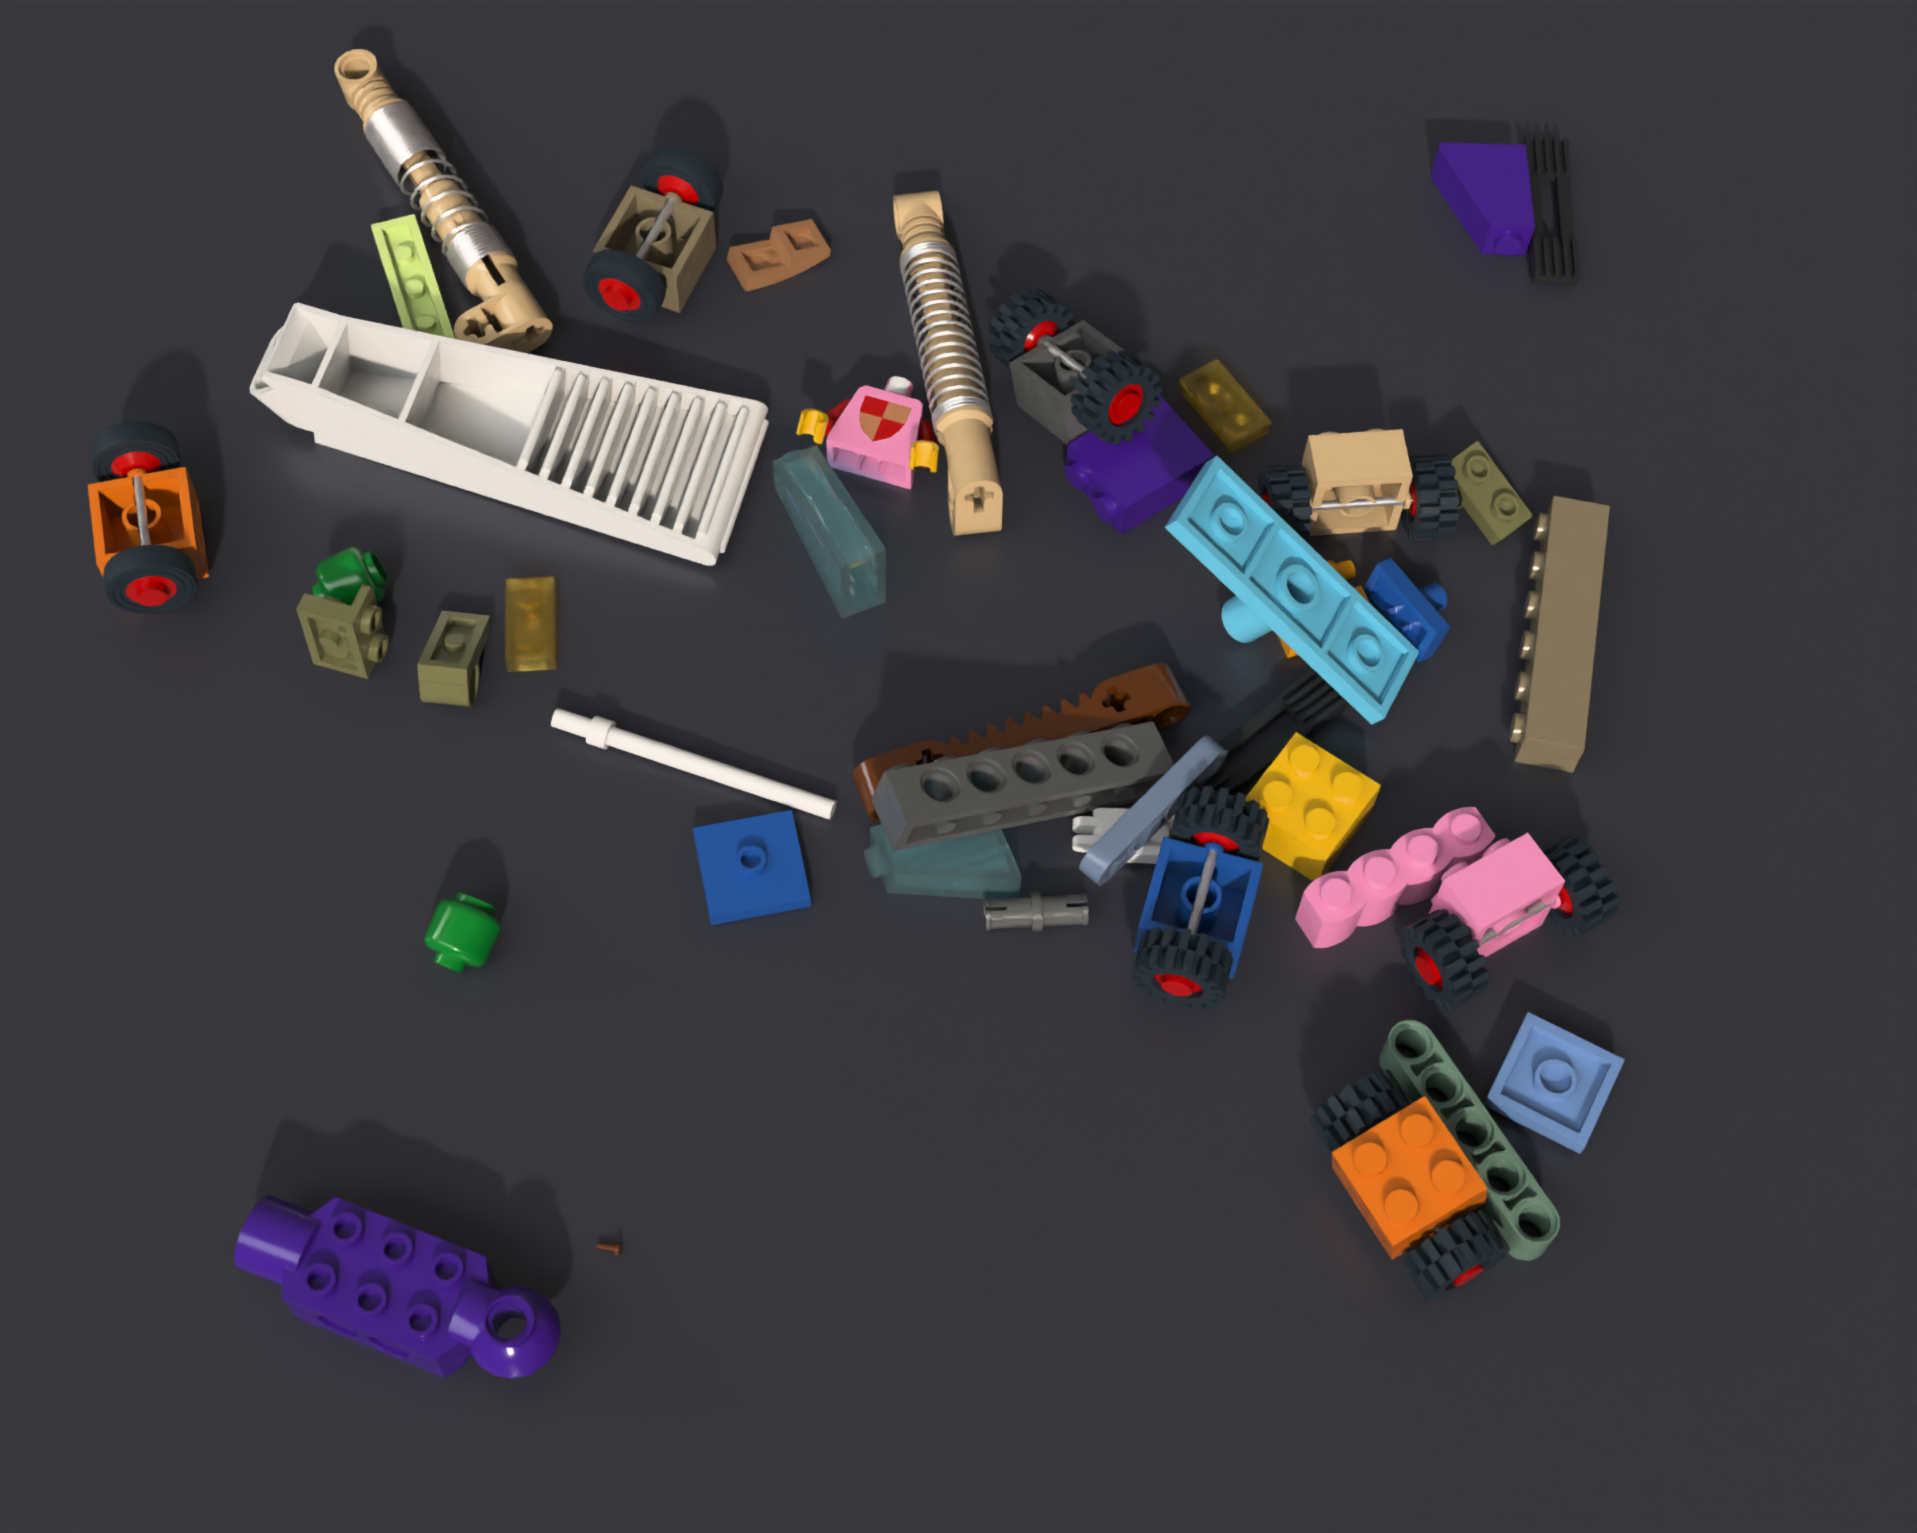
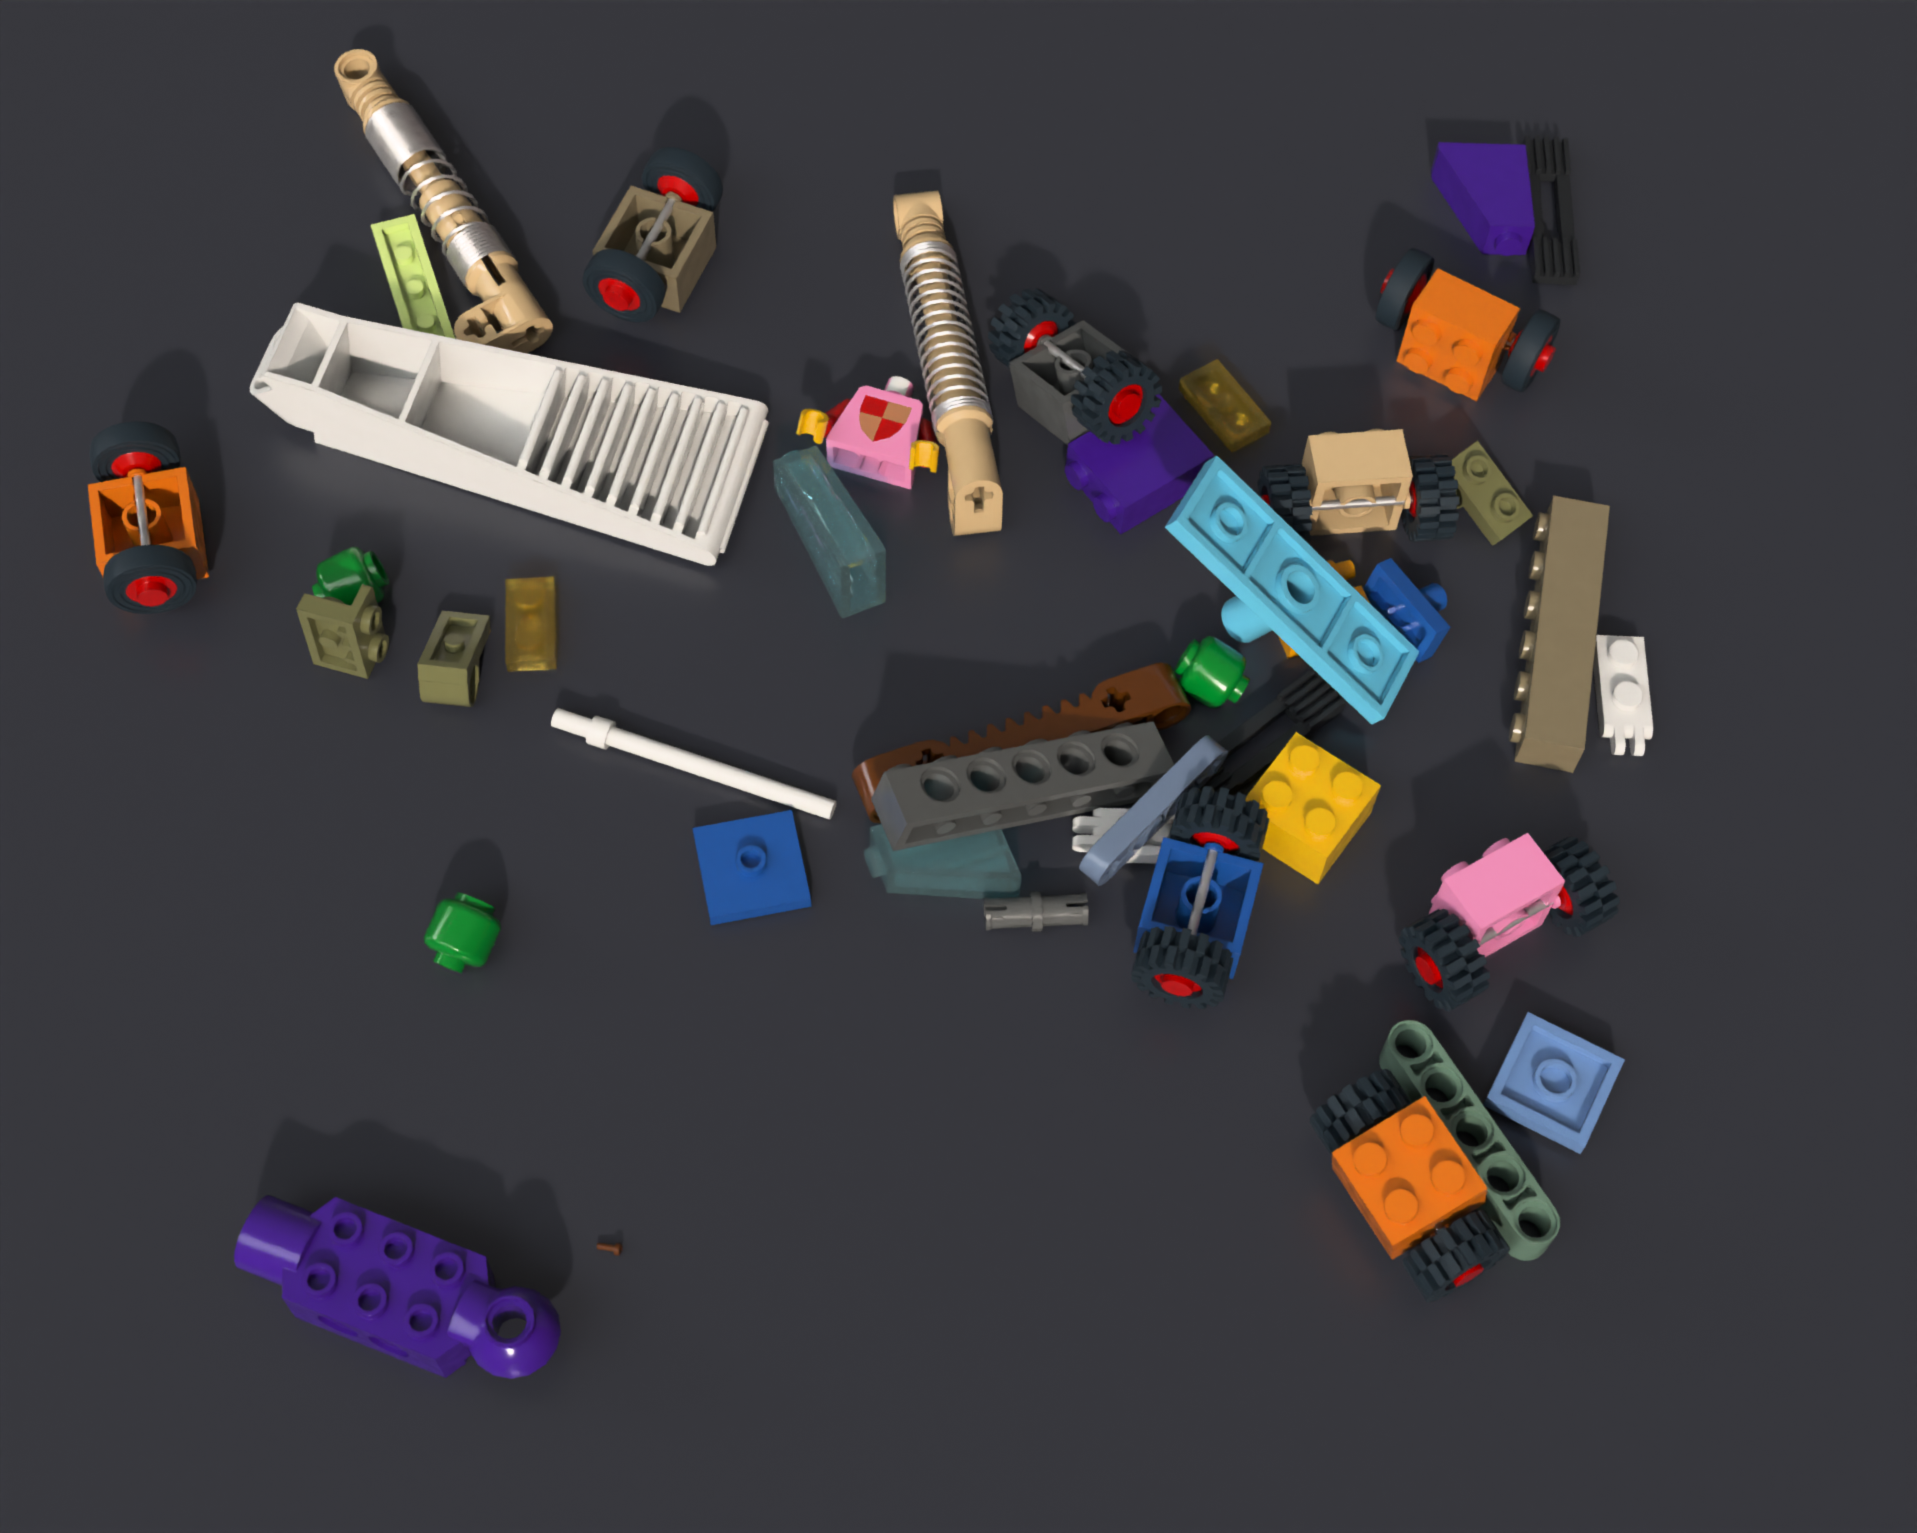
(786, 253): medium nougat slope -> none
(1212, 672): none -> green head
(1390, 877): bright pink brick -> none
(1460, 330): none -> orange brick
(1622, 692): none -> white hinge

